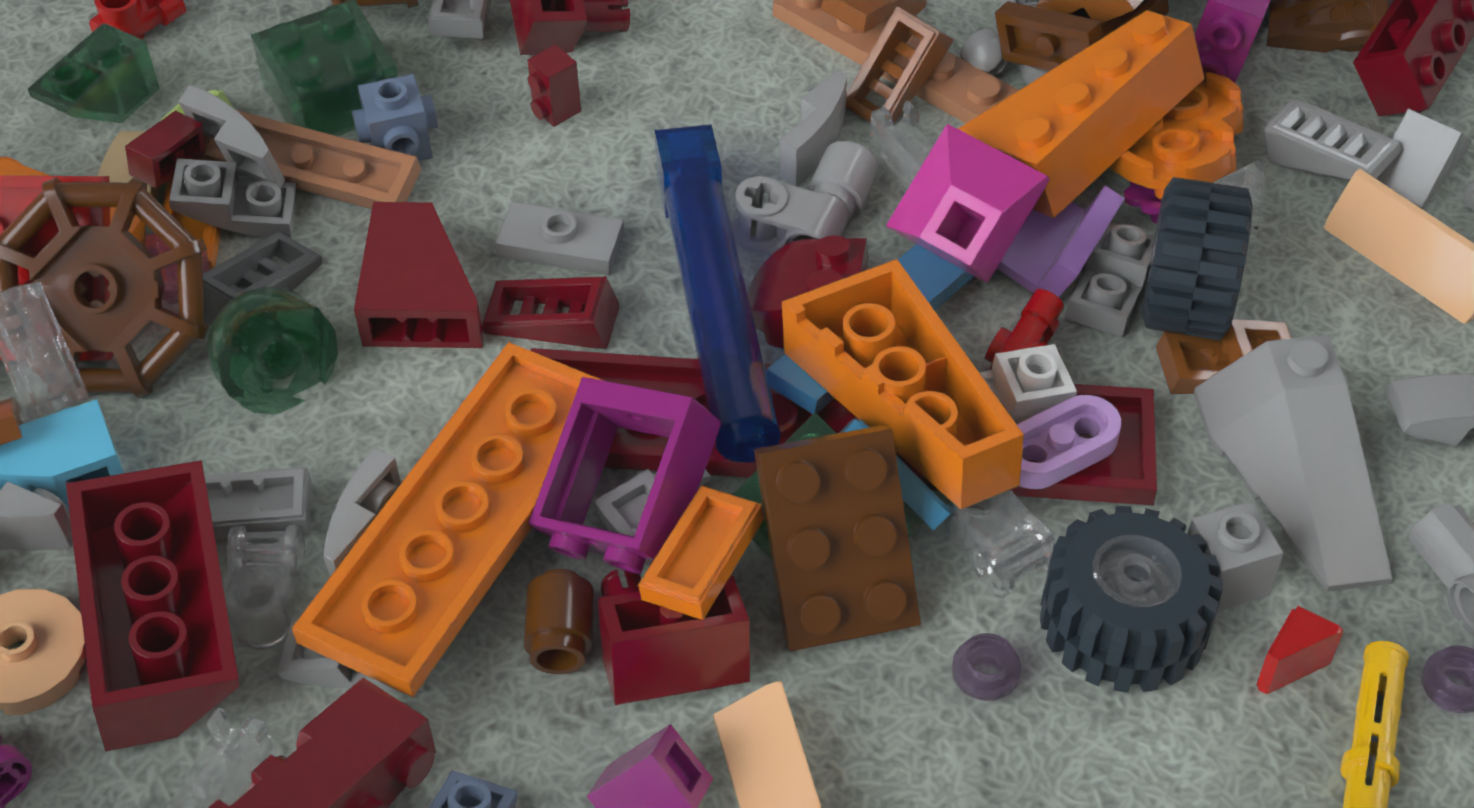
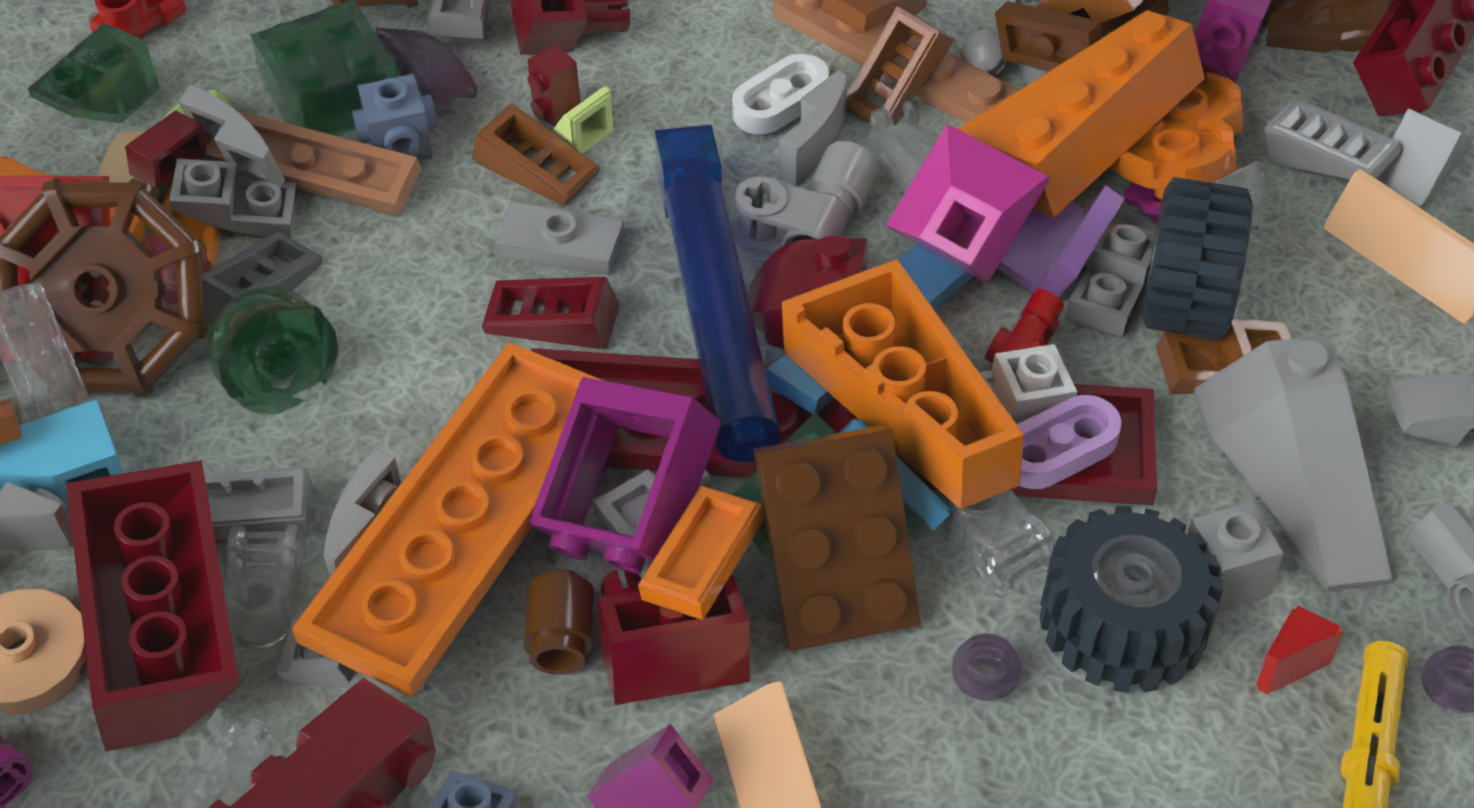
(413, 283): dark red slope -> none
(431, 62): none -> clear purple slope
(496, 154): none -> dark orange slope
(587, 122): none -> yellowish green slope
(772, 96): none -> white plate

